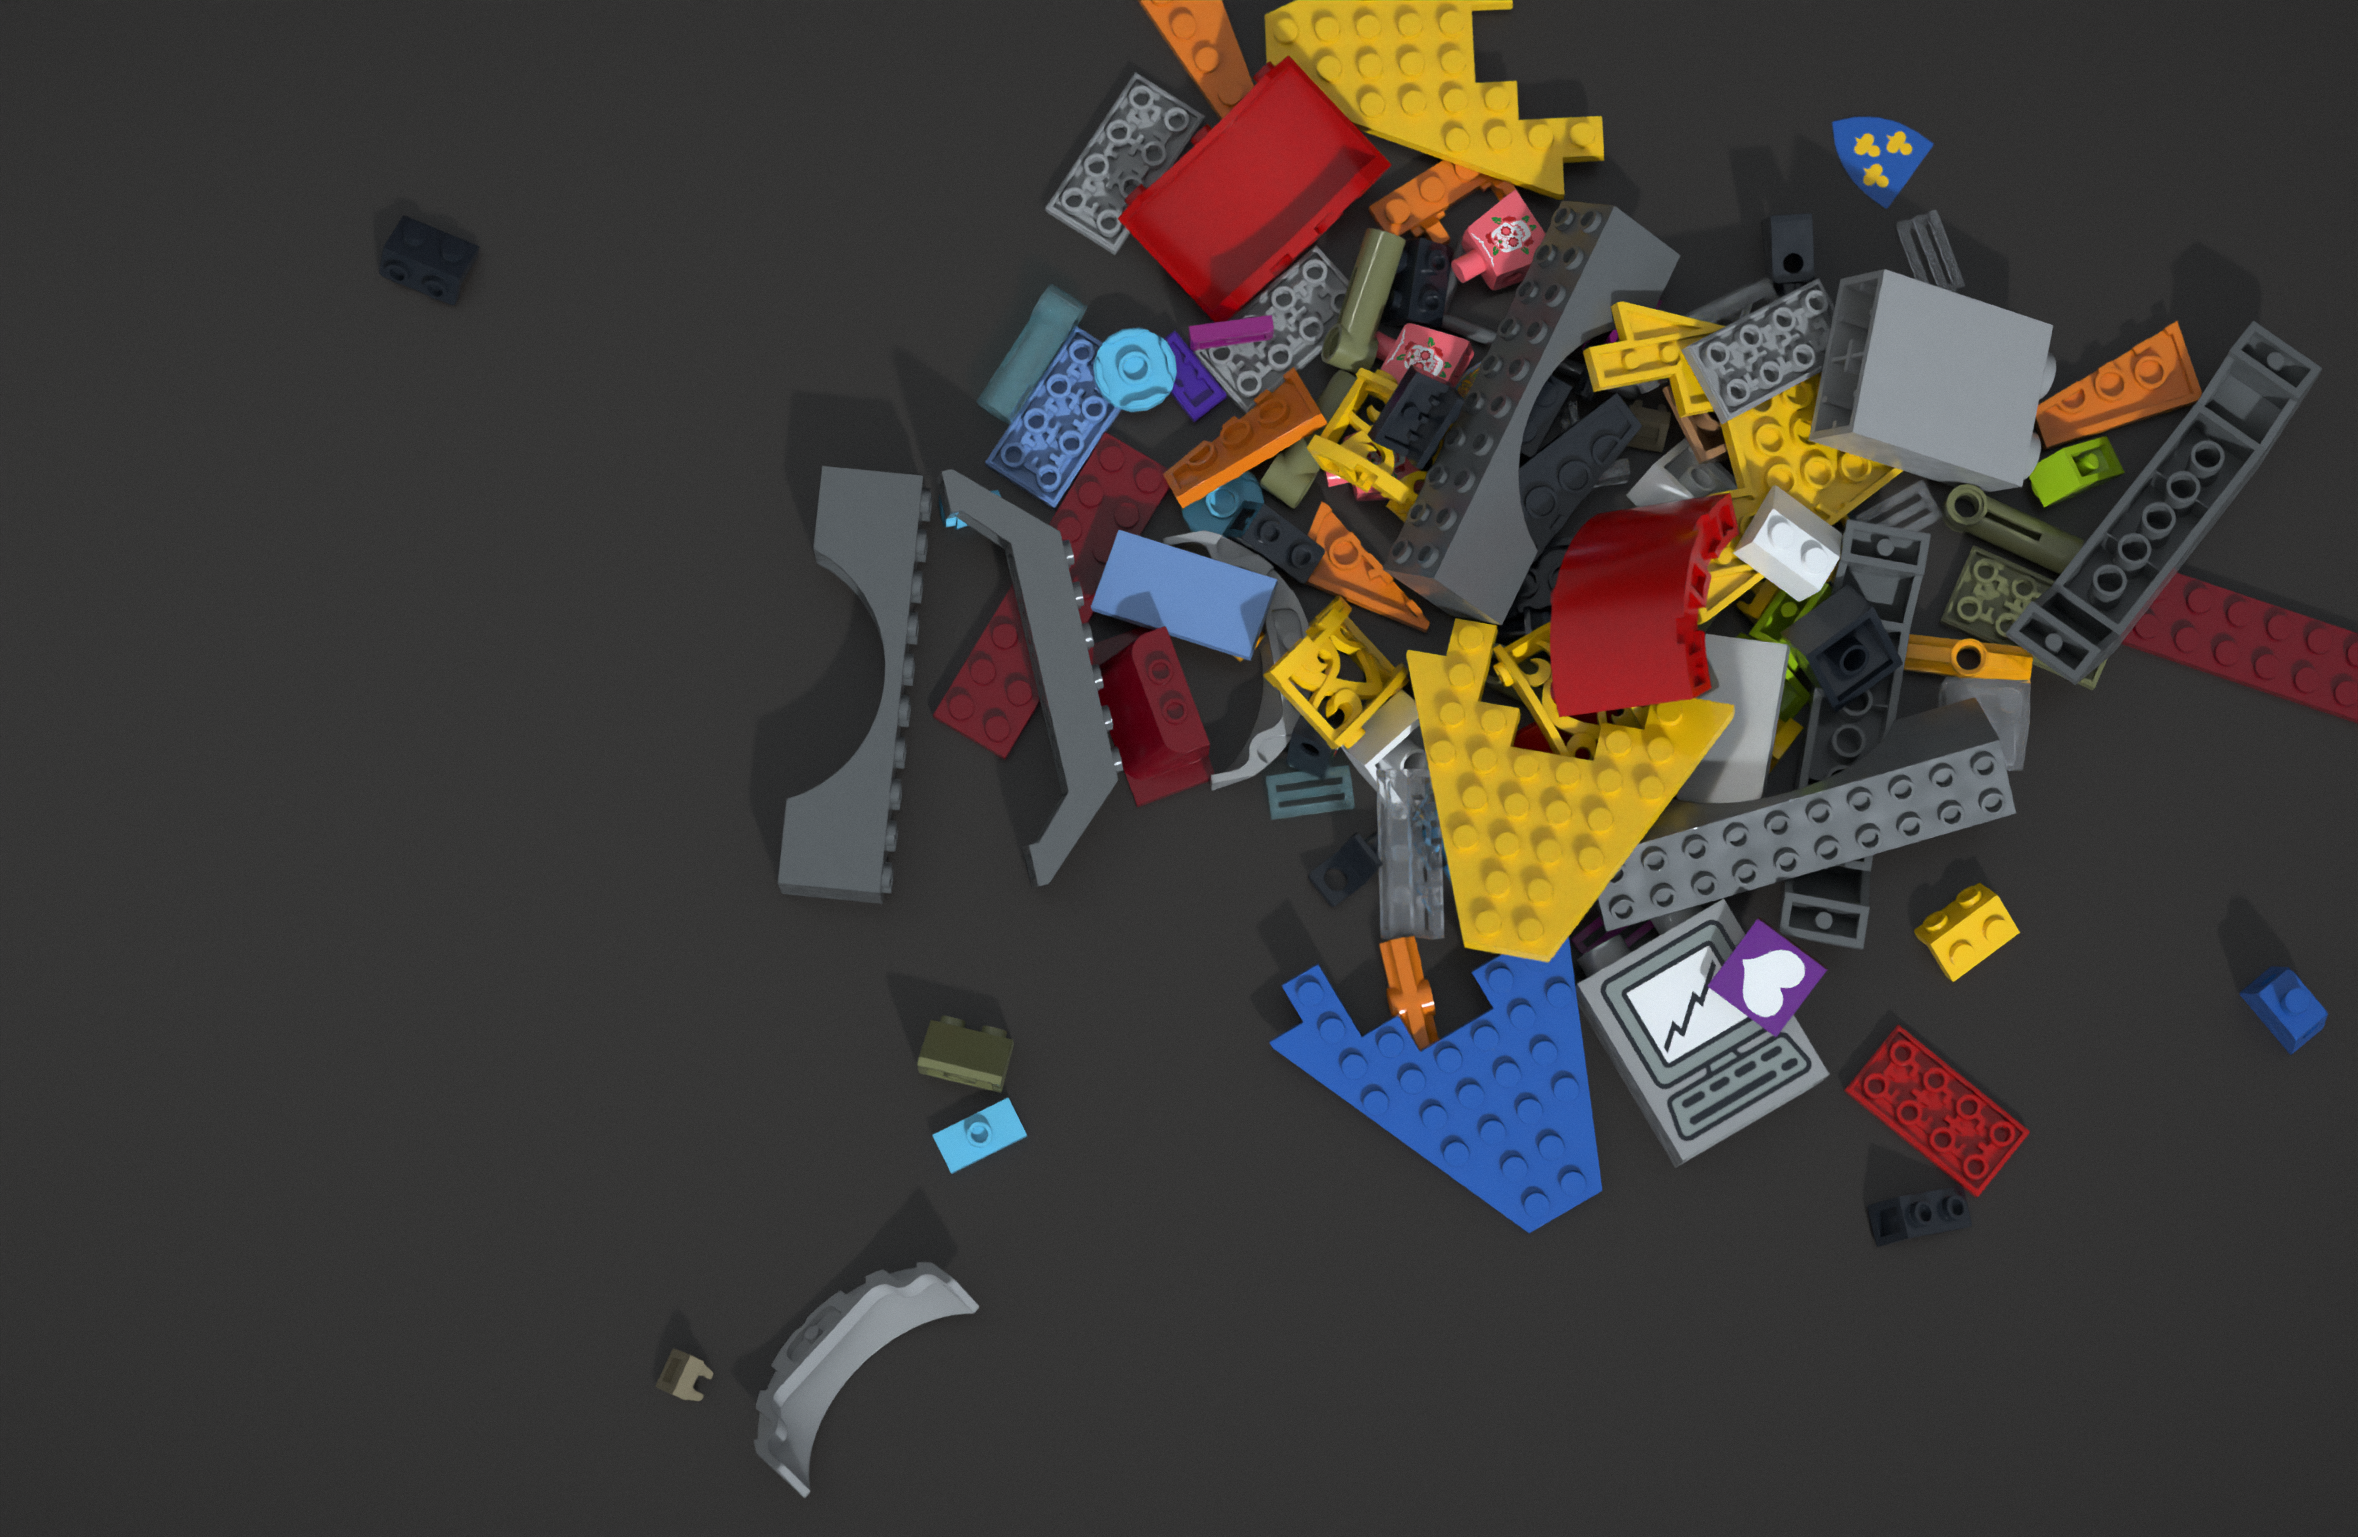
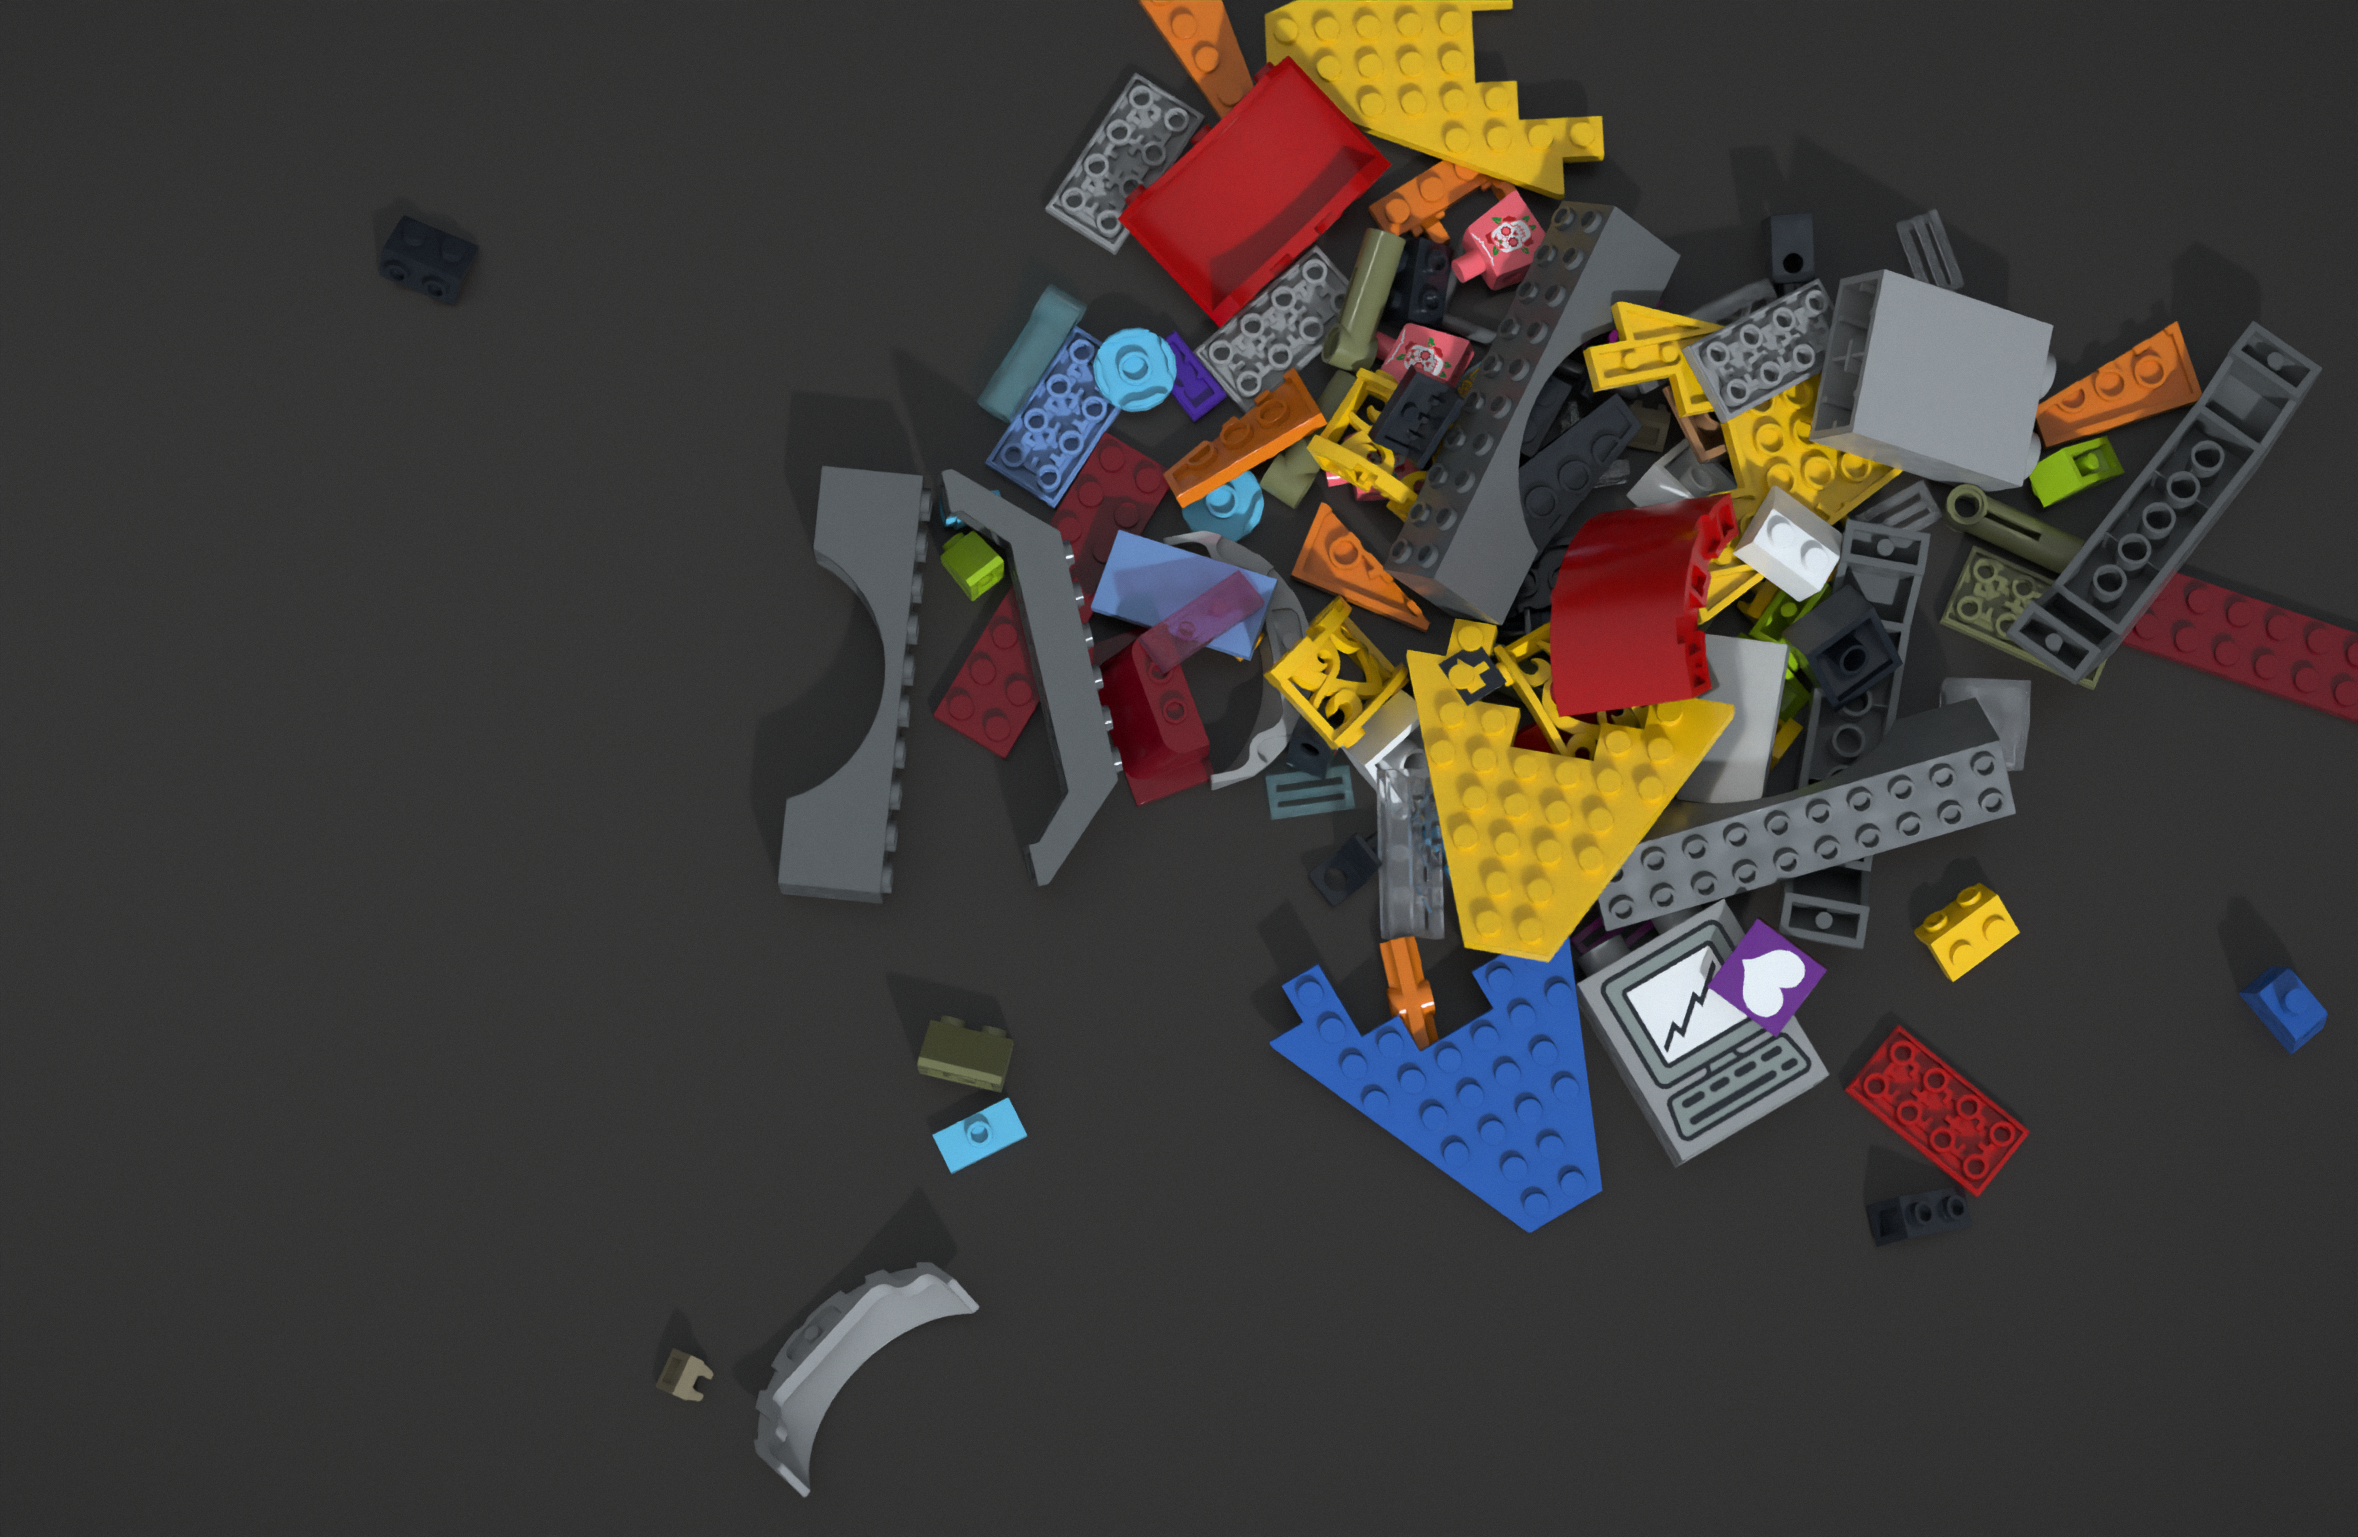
(972, 563): none -> lime slope
(1201, 621): none -> clear pink tile
(1231, 332): magenta tile -> none
(1275, 539): black bracket -> none
(1486, 674): none -> black sticker
(1879, 154): blue sticker -> none
(1939, 655): light orange piece -> none

